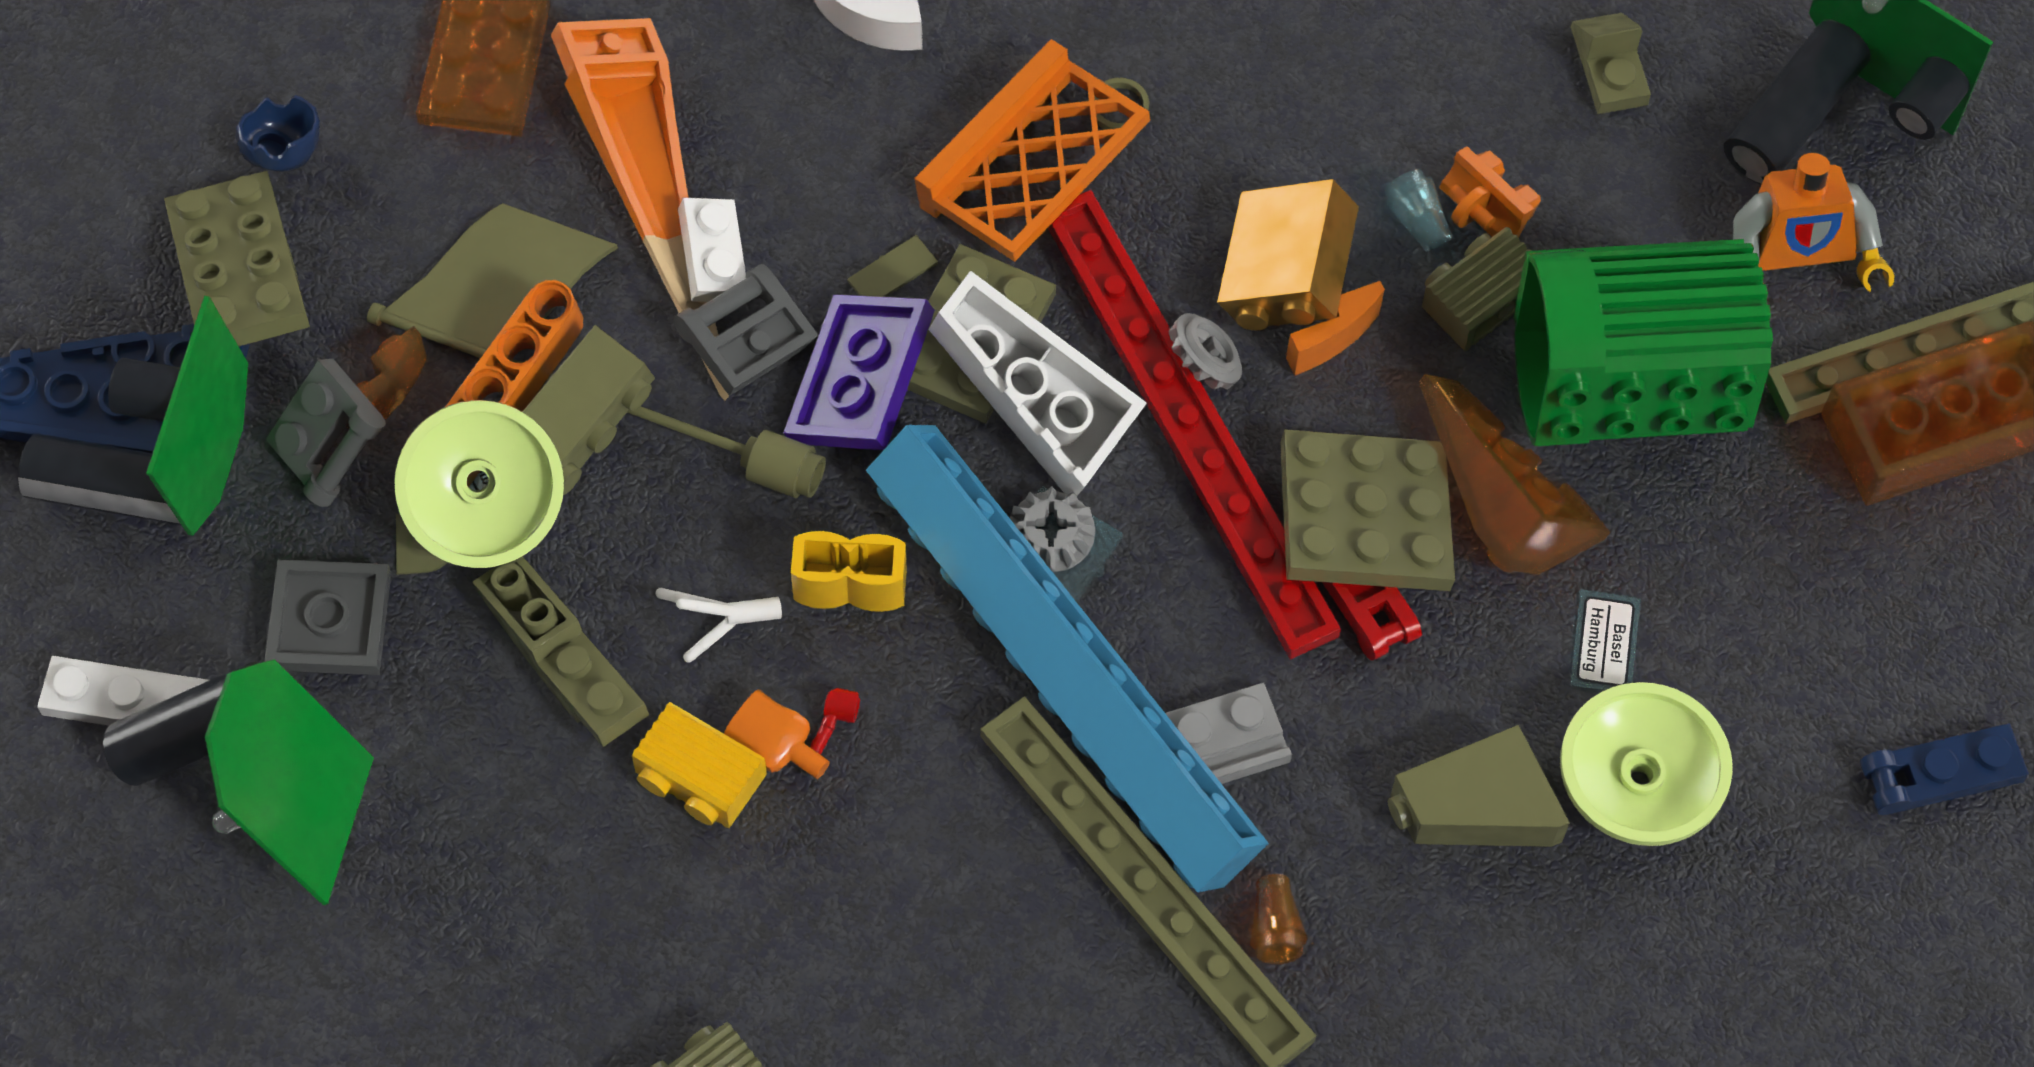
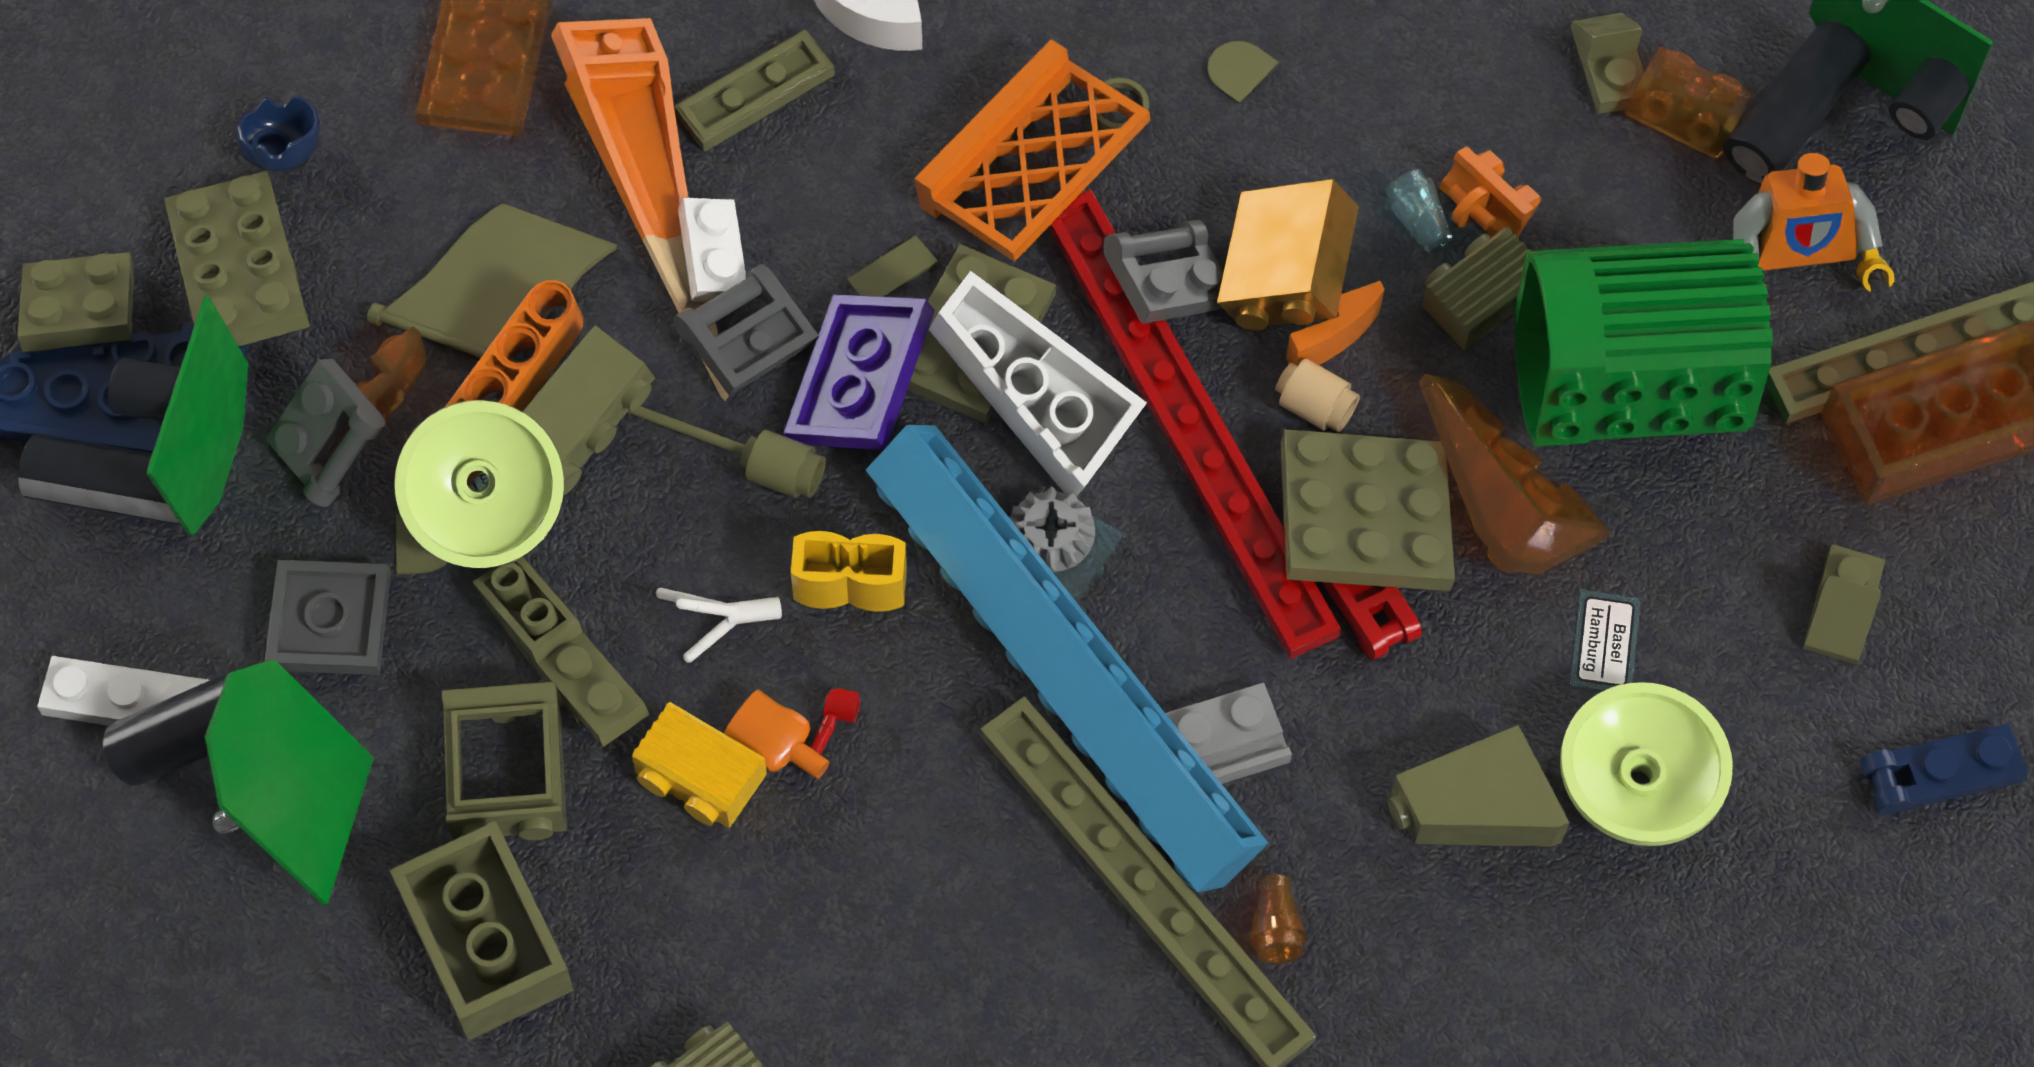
(76, 302): none -> olive plate
(482, 930): none -> olive brick
(525, 815): none -> olive window
(754, 90): none -> olive tile
(1171, 286): none -> dark grey plate
(1206, 351): light grey gear -> none
(1239, 68): none -> olive piece
(1317, 395): none -> tan brick
(1688, 102): none -> clear orange bracket
(1844, 604): none -> olive slope

